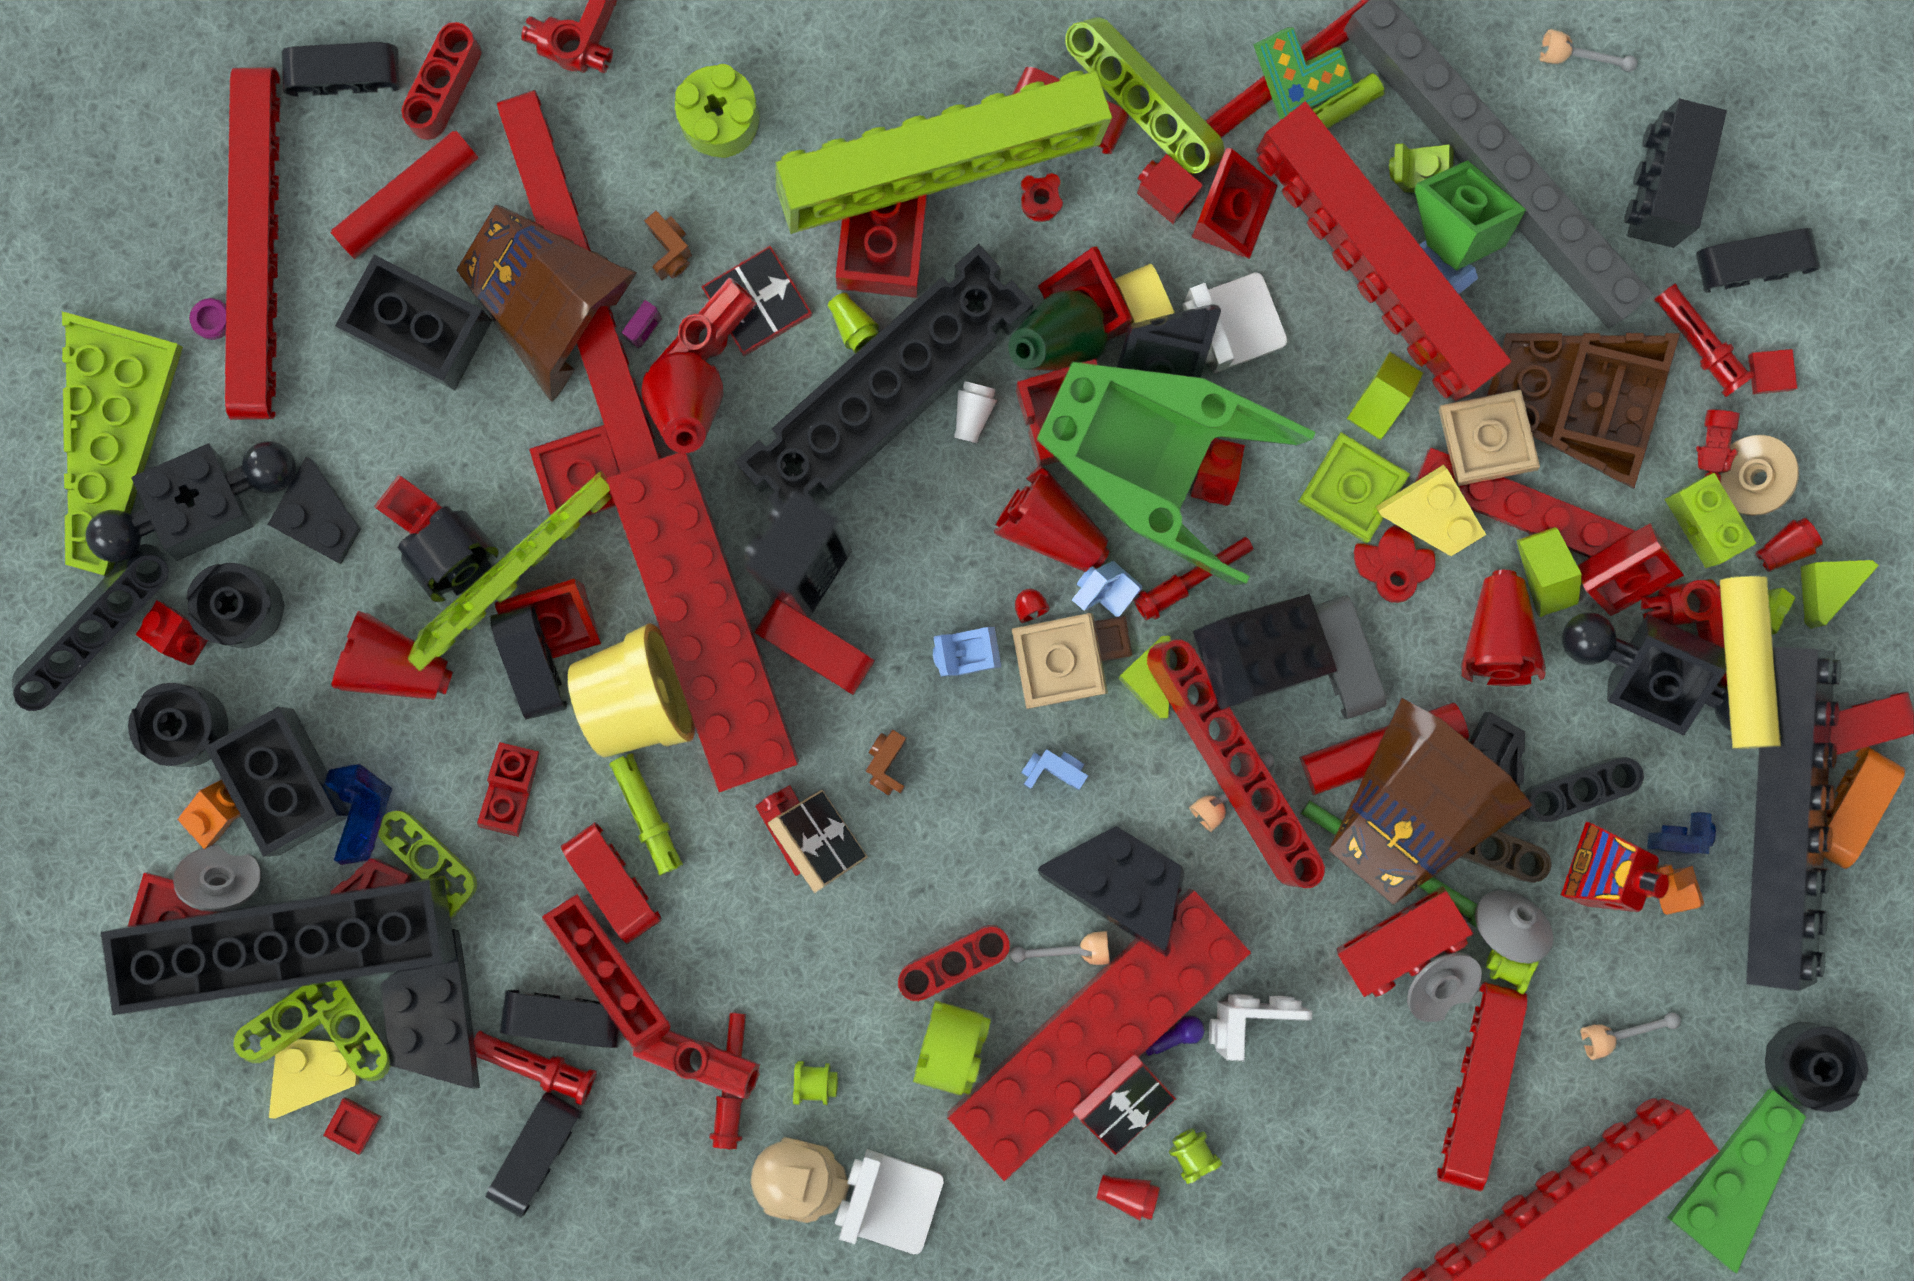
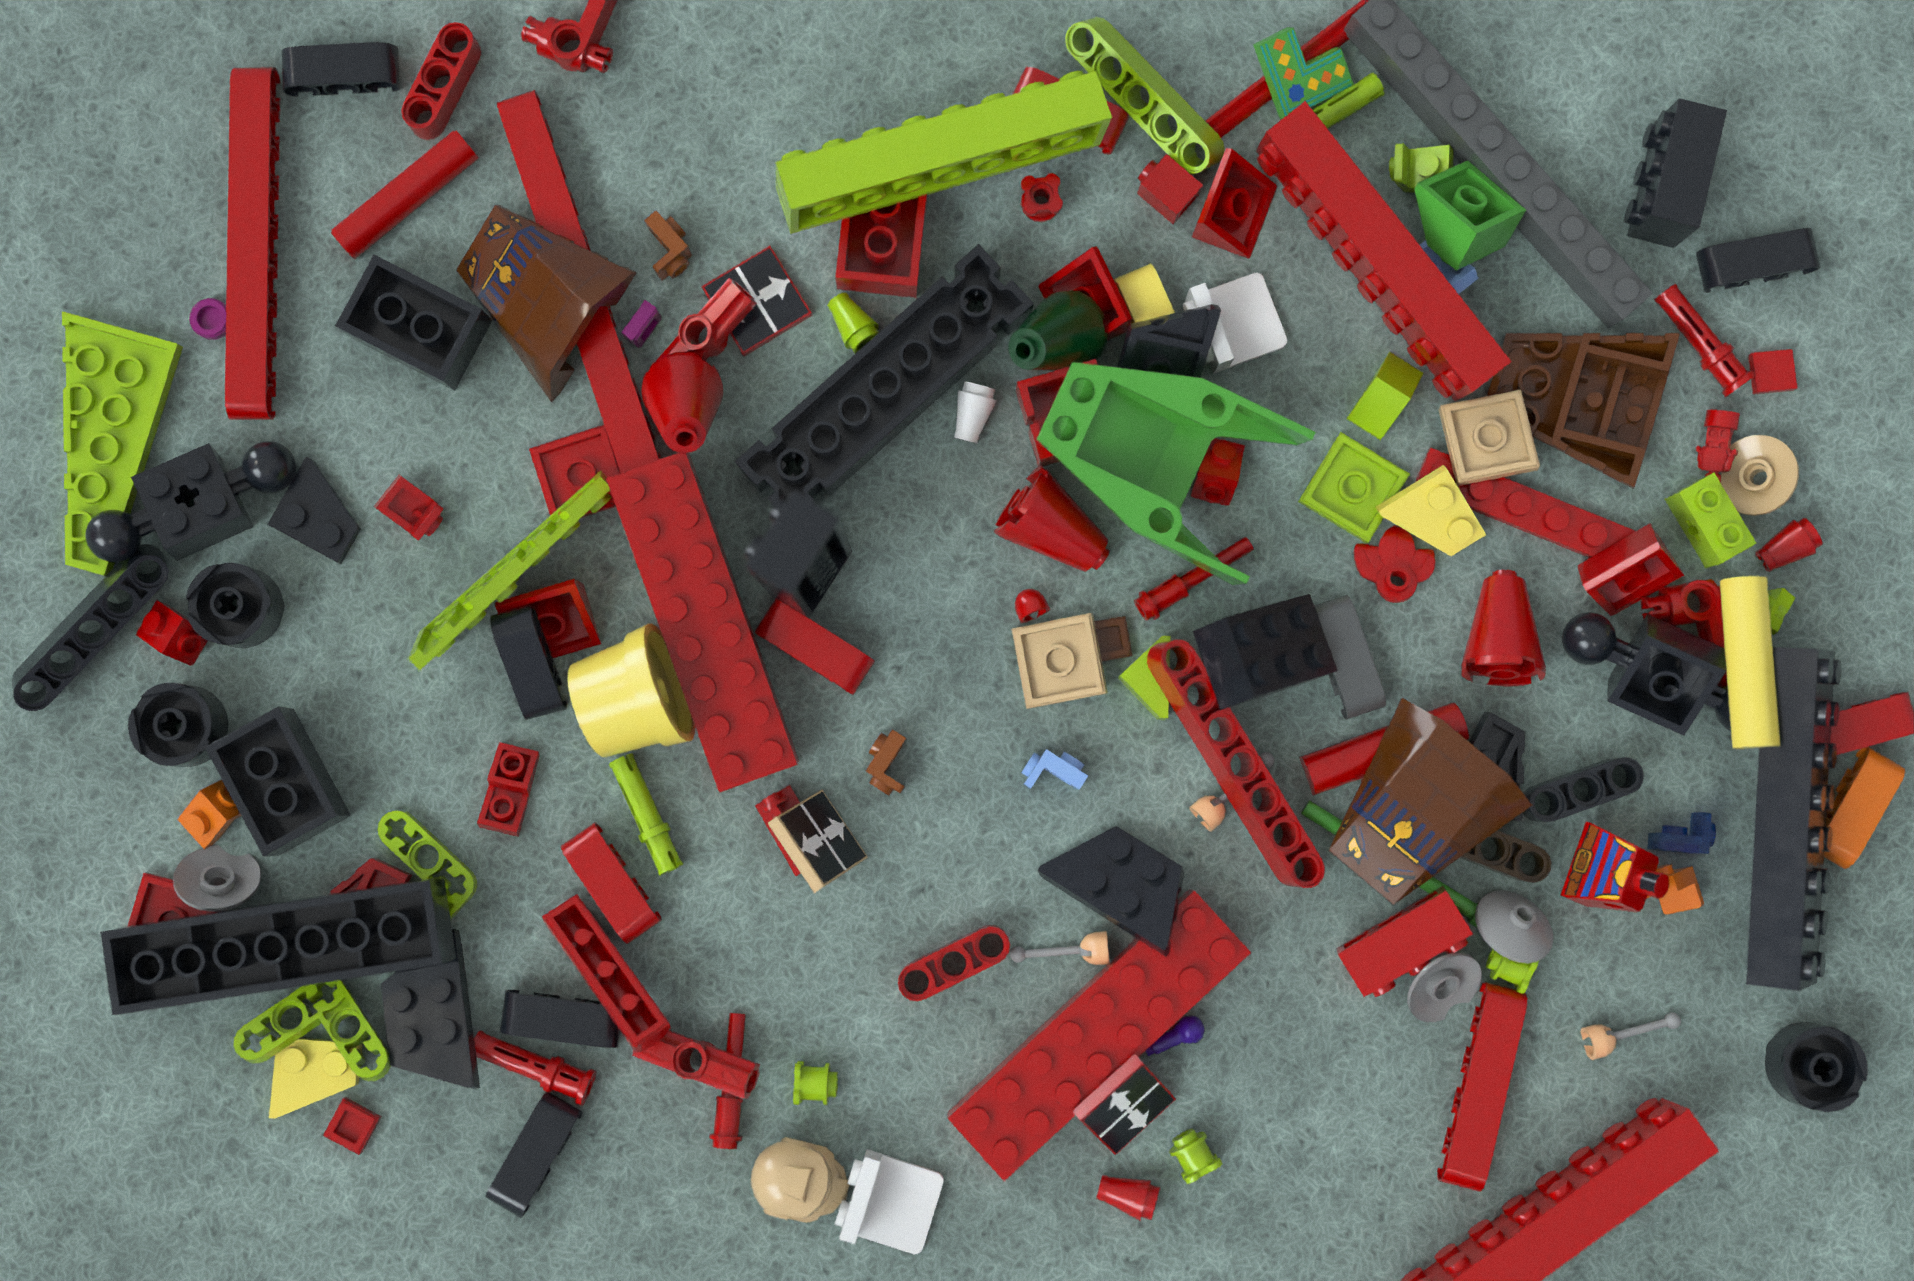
(369, 804): clear blue bracket -> none
(379, 664): red cone -> none
(447, 553): black brick -> none
(711, 89): lime brick -> none
(950, 1047): lime brick -> none
(966, 652): light blue bracket -> none
(1107, 586): light blue bracket -> none
(1229, 1028): white bracket -> none
(1550, 571): lime slope -> none
(1562, 48): hinge -> none
(1738, 1183): bright green wing -> none
(1829, 586): lime slope -> none

